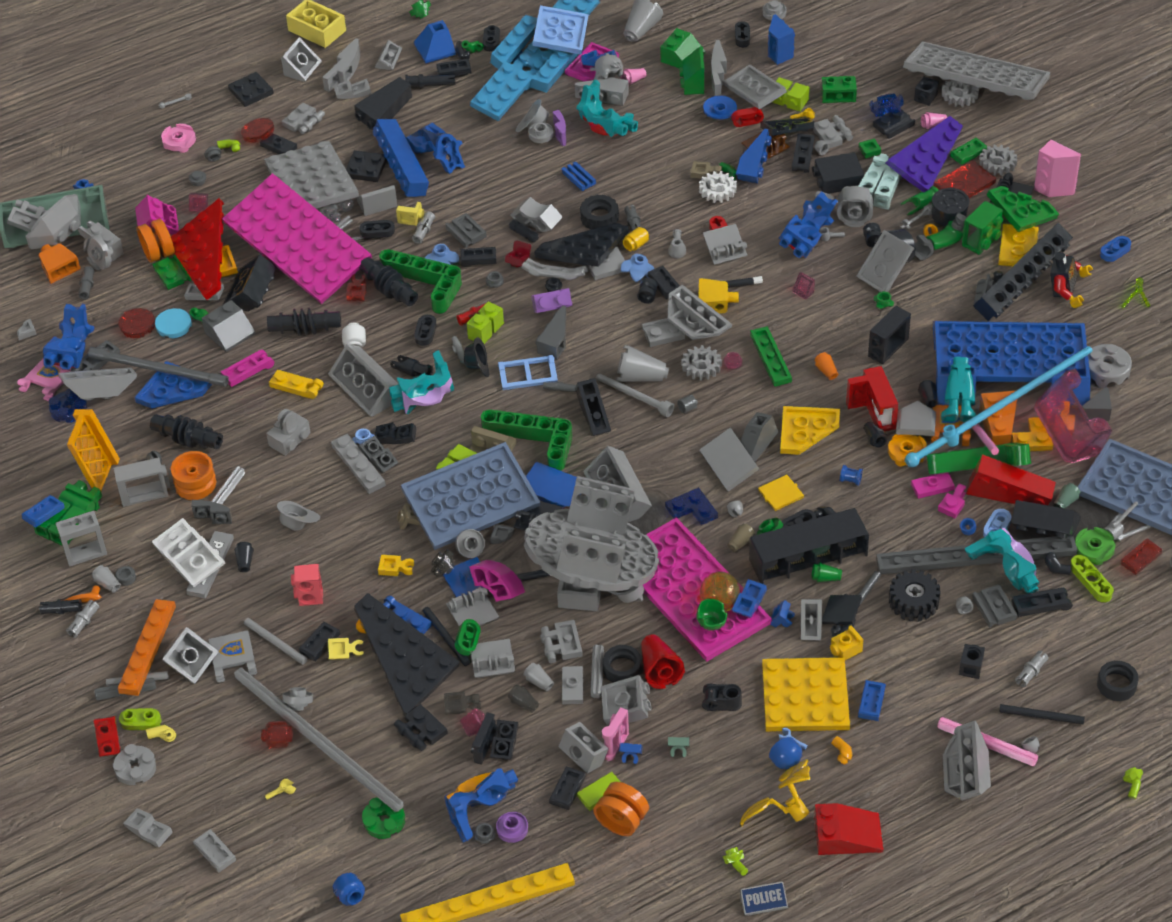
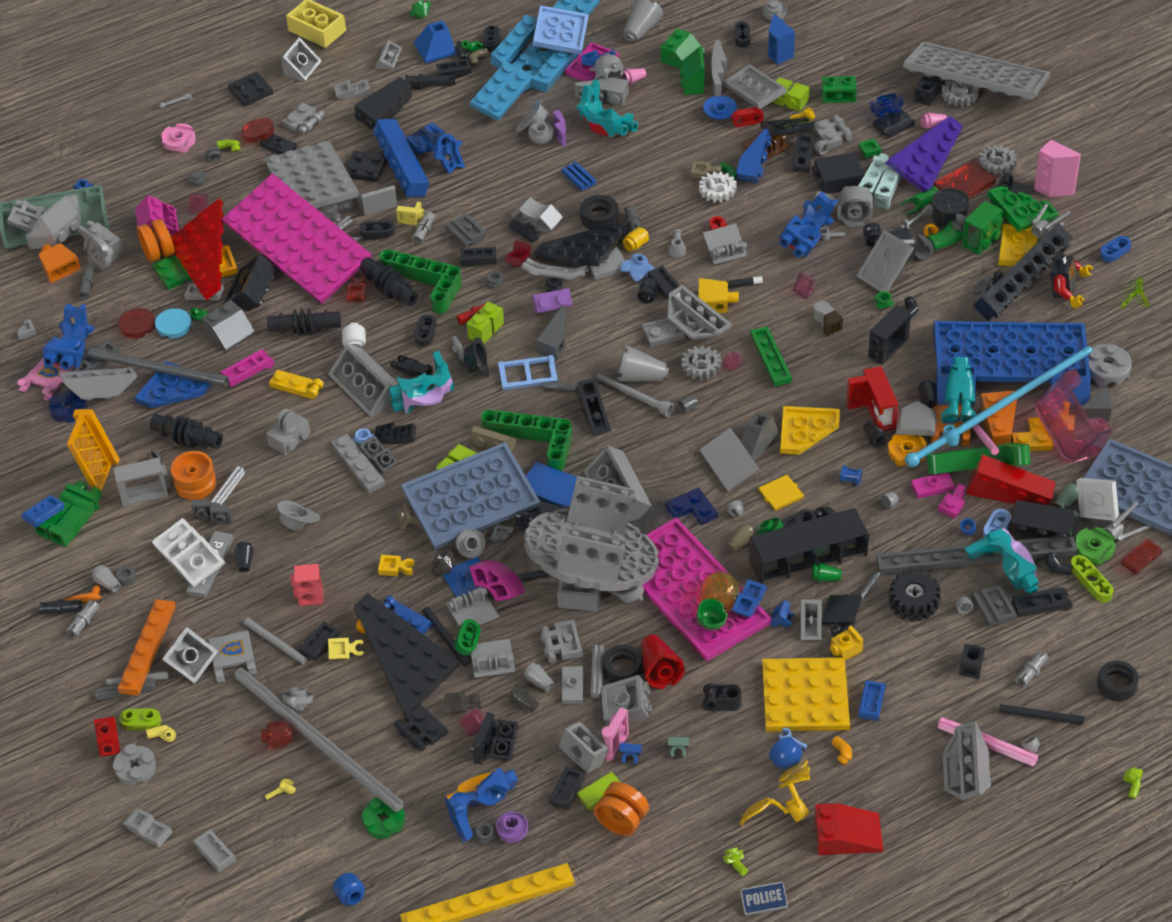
(87, 524): light grey window -> none
(345, 68): light grey slope -> none
(442, 254): medium blue plate -> none
(478, 54): none -> dark tan arm
(826, 365): orange cone -> none
(828, 317): none -> leg
(889, 499): none -> light grey hinge
(911, 306): none -> black arm
(968, 151): green plate -> none
(1041, 227): none -> light grey plant
(1097, 499): none -> white tile

